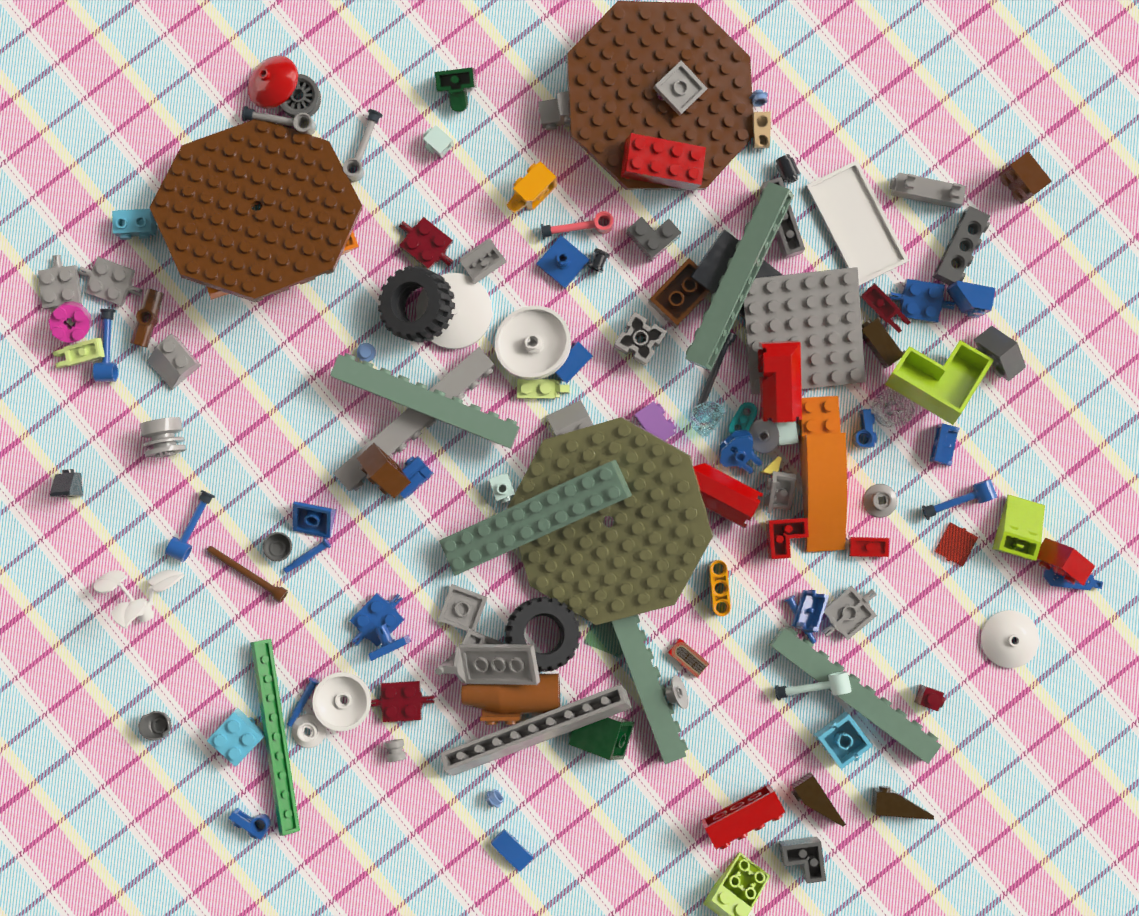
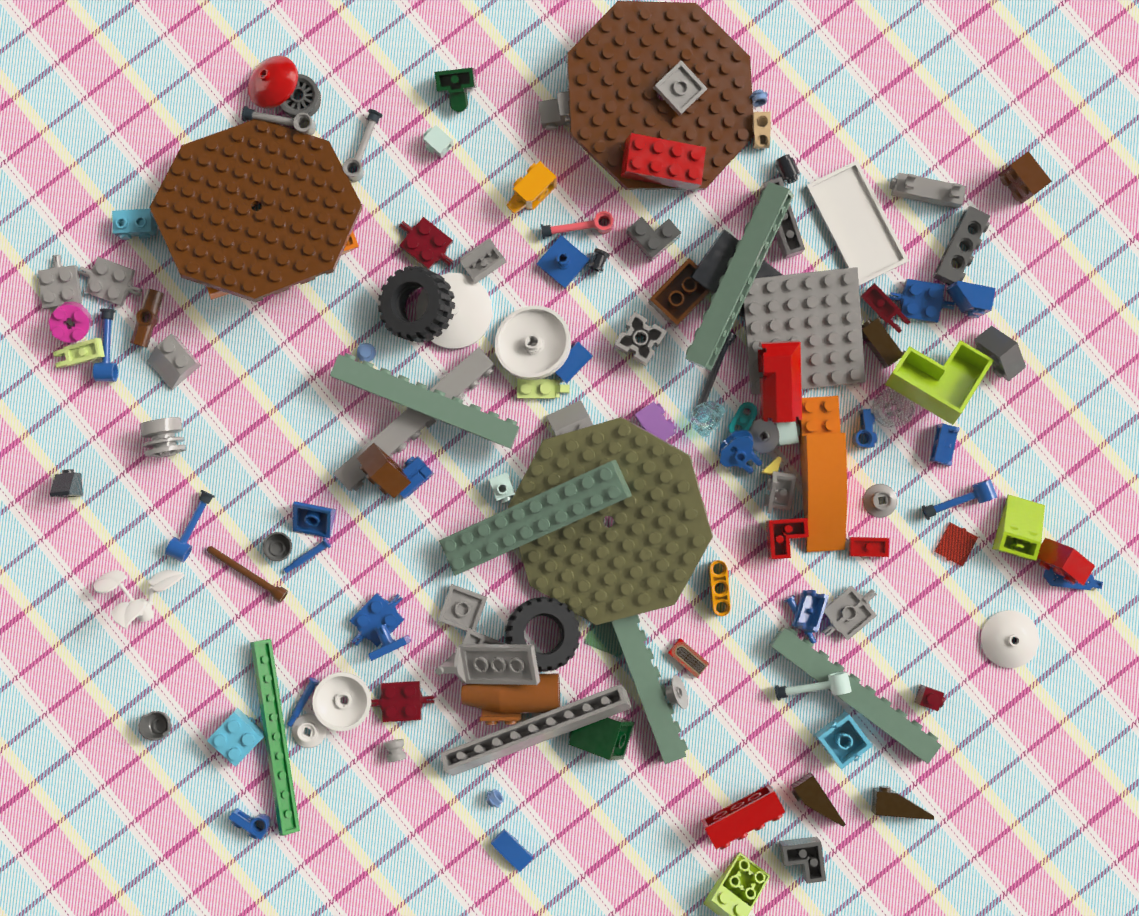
(726, 495): red brick -> none

